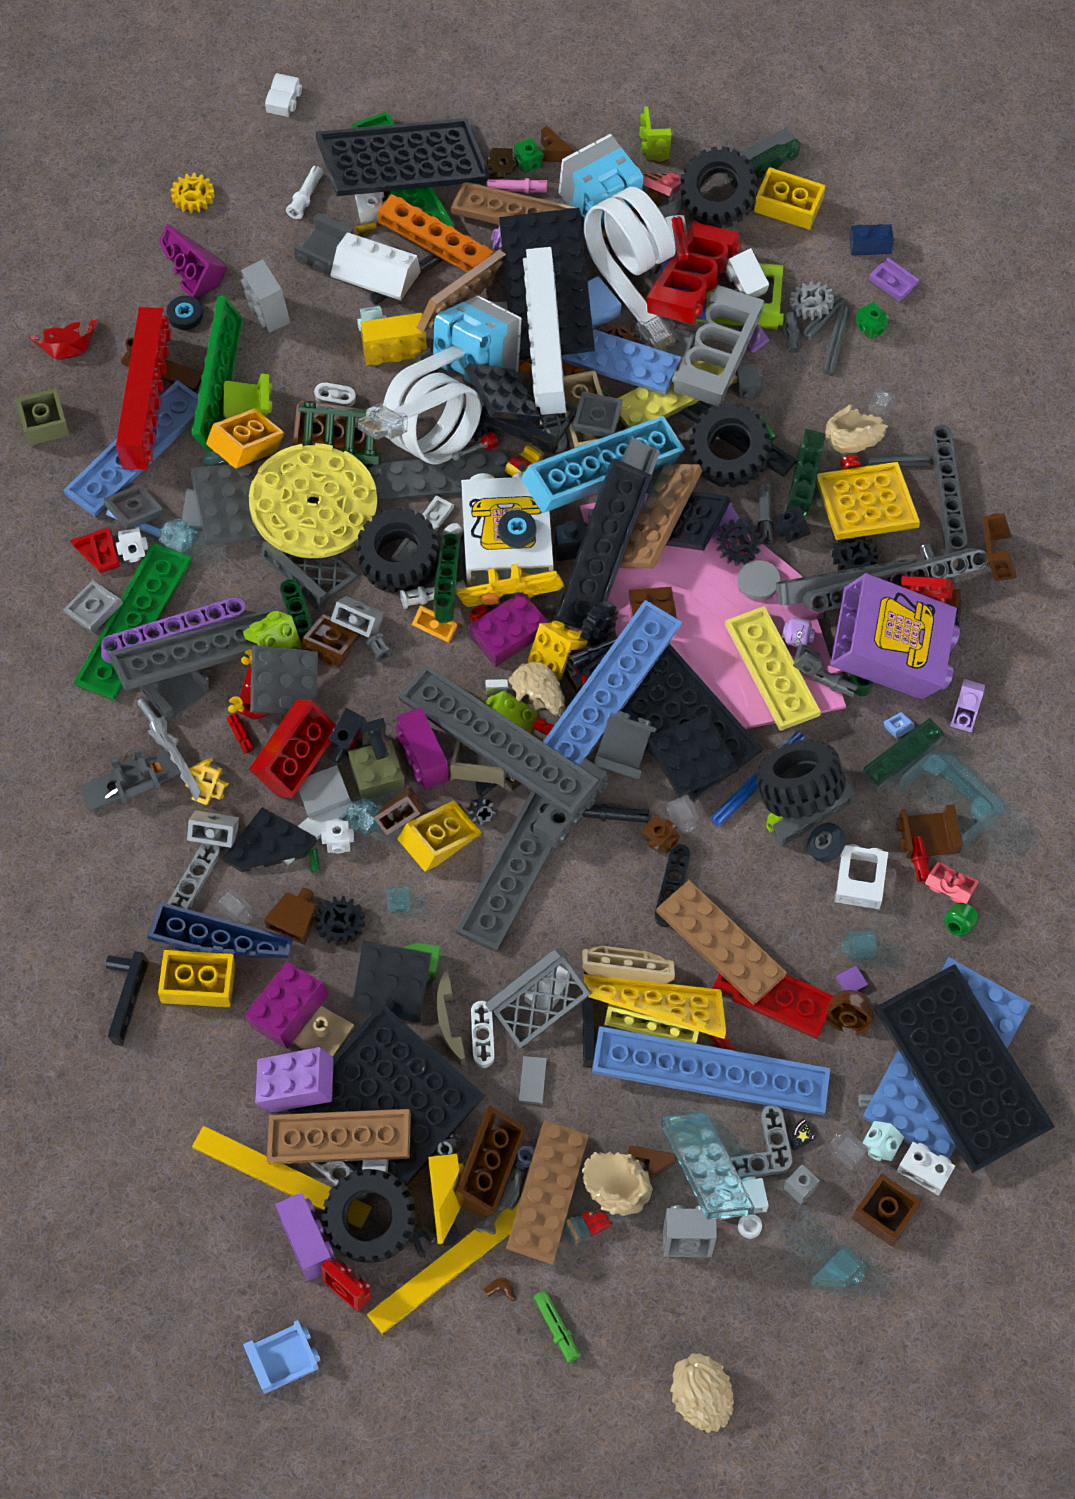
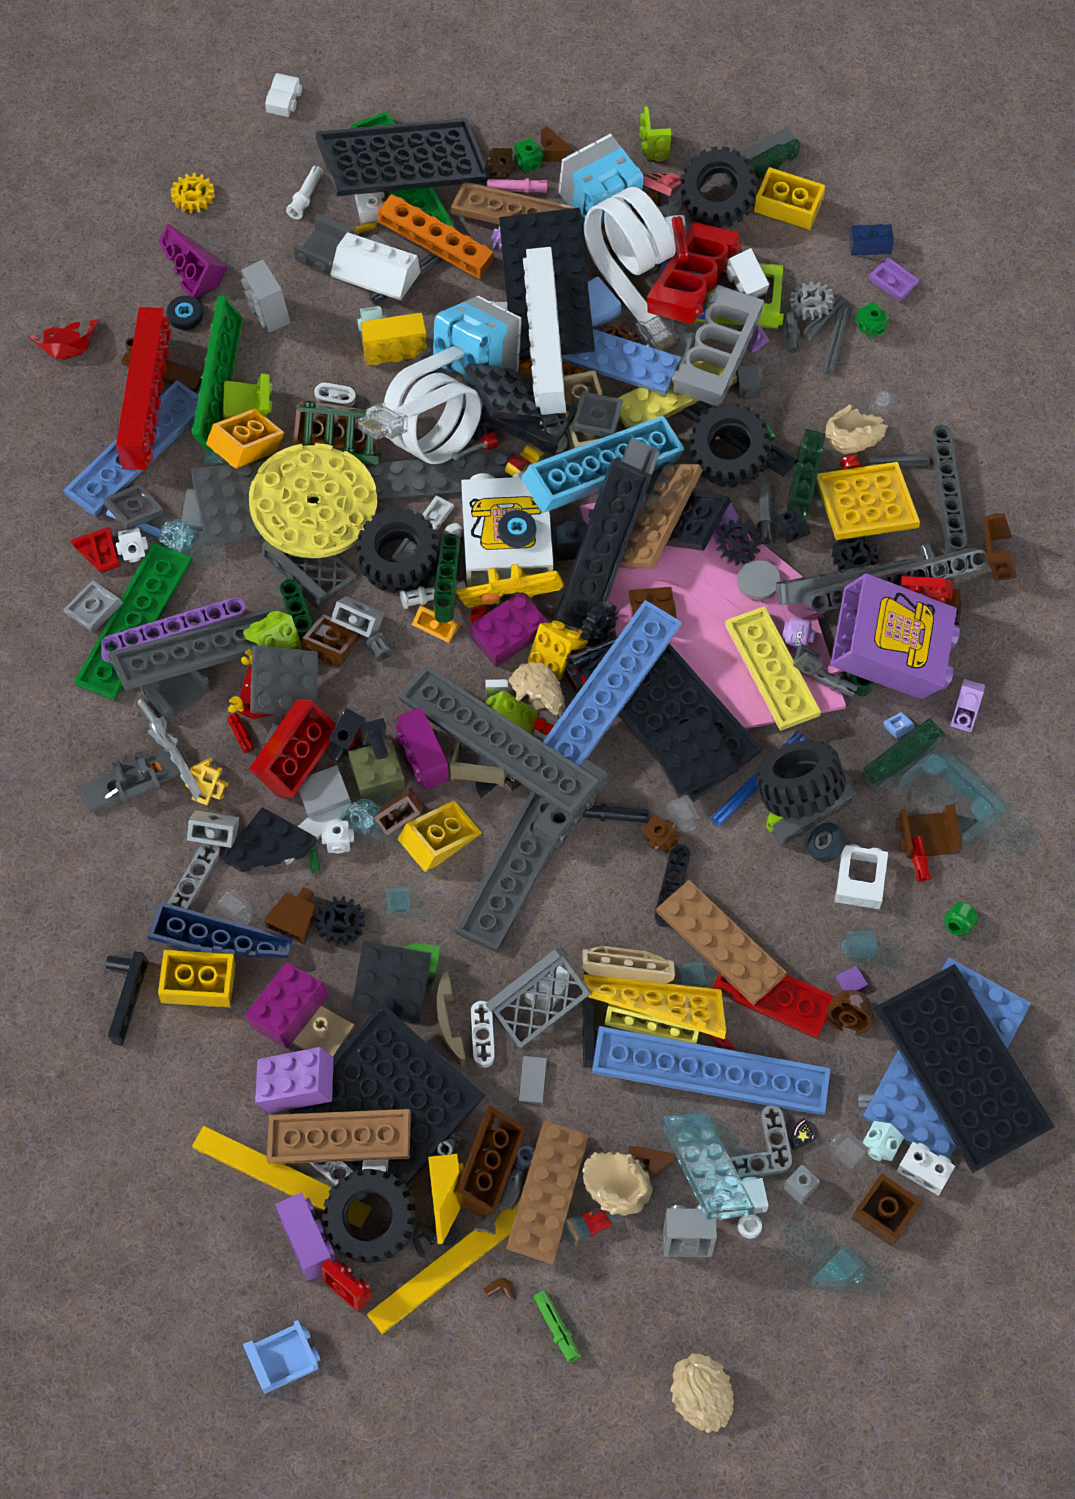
(42, 417): olive brick -> none
(462, 289): medium nougat plate -> none
(480, 810): black gear -> none
(623, 744): dark grey panel -> none
(692, 974): none -> clear light blue plate
(957, 887): coral brick -> none

